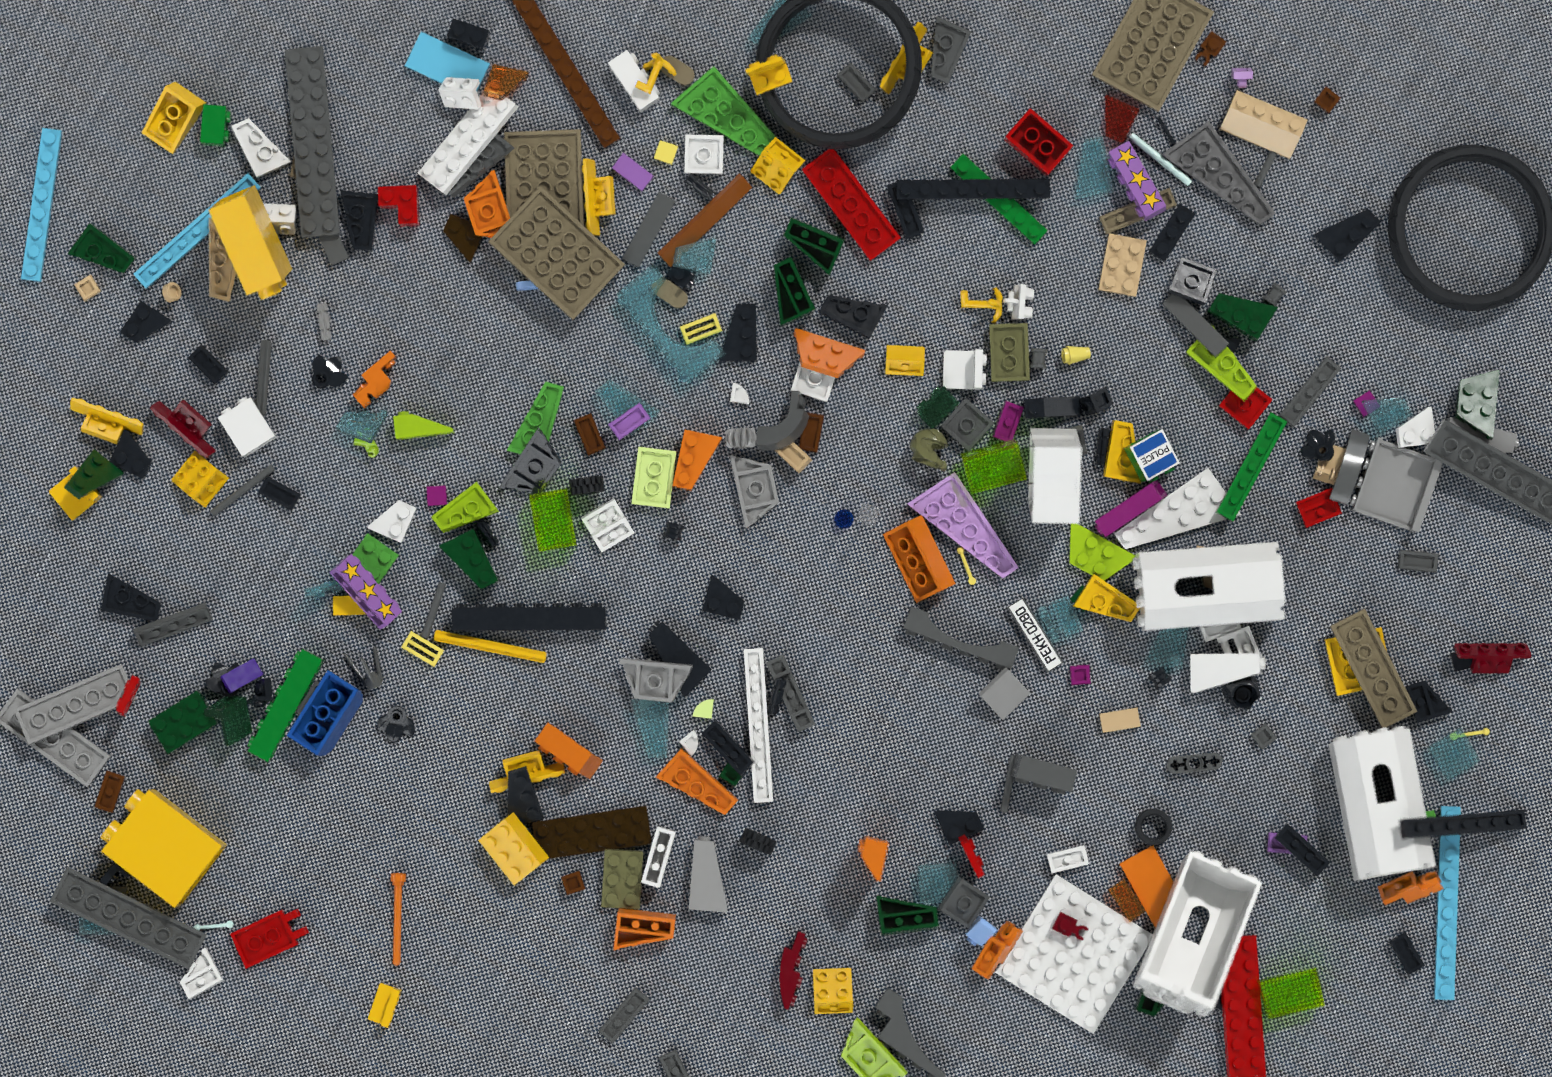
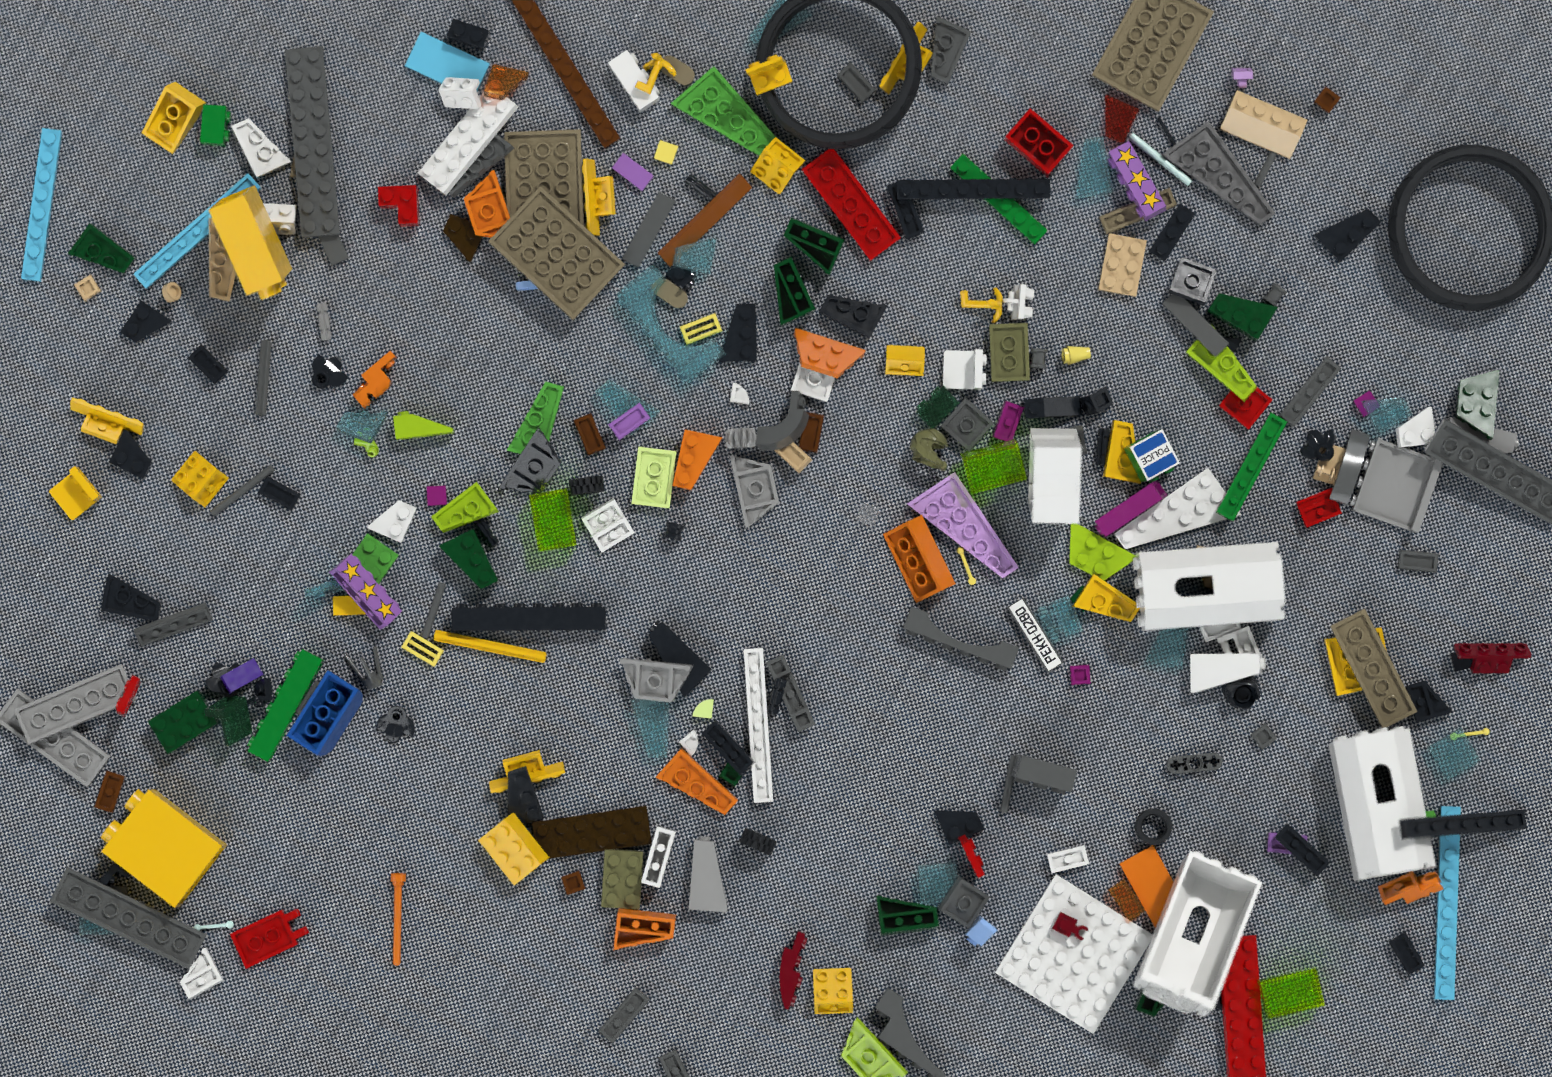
(91, 475): dark green wing -> none
(187, 424): dark red bracket -> none
(246, 426): white panel -> none
(361, 218): black wing -> none
(384, 1004): yellow panel -> none
(567, 751): orange wedge -> none
(704, 154): white plate -> none
(722, 600): black wing -> none
(843, 518): clear blue plate -> none
(873, 853): orange slope -> none
(997, 949): orange plate -> none
(1004, 693): light grey tile -> none
(1119, 720): tan tile -> none
(1159, 678): black wheel -> none
(1212, 46): reddish brown plate -> none

